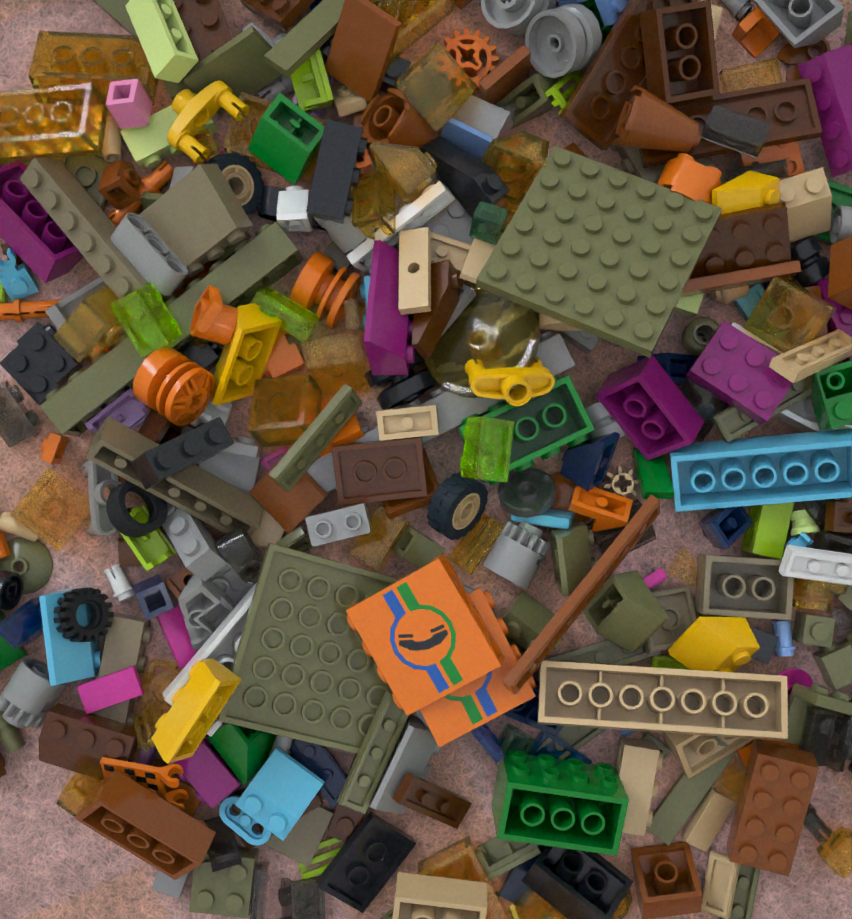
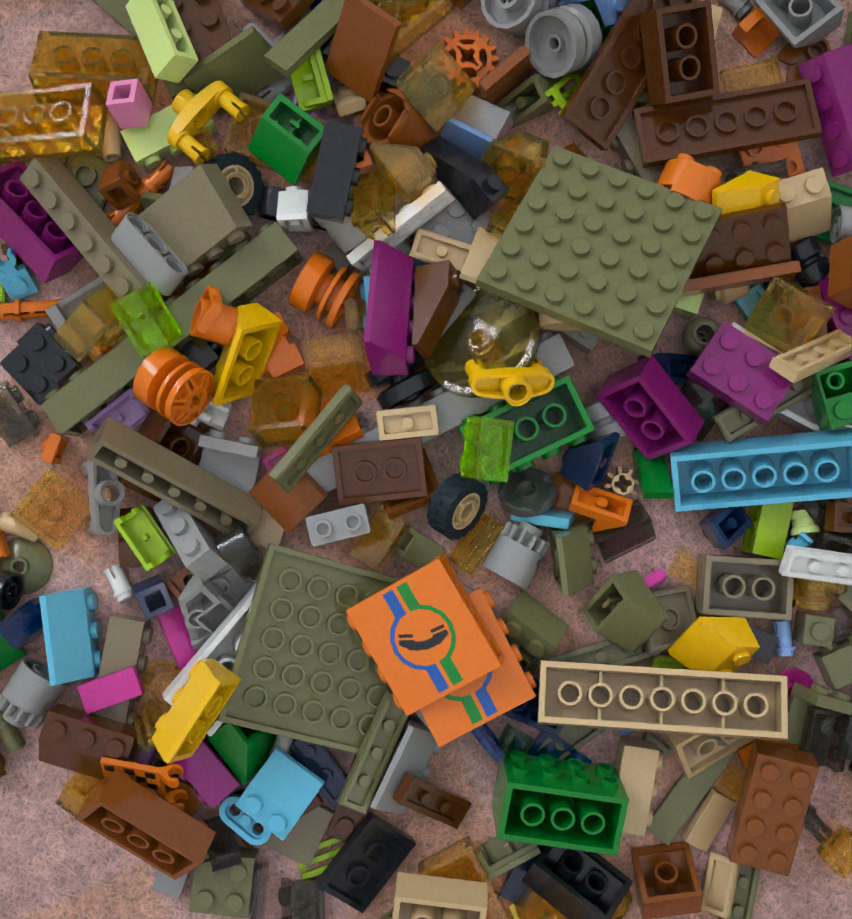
(68, 610): black tyre -> none
(123, 520): black tyre -> none
(182, 453): black brick -> none
(294, 317): clear neon green bracket -> none
(296, 540): olive tile -> none
(414, 271): tan tile -> none
(488, 222): clear green slope -> none
(582, 595): dark orange tile -> none
(655, 125): dark orange cone -> none
(735, 131): clear smoke panel -> none

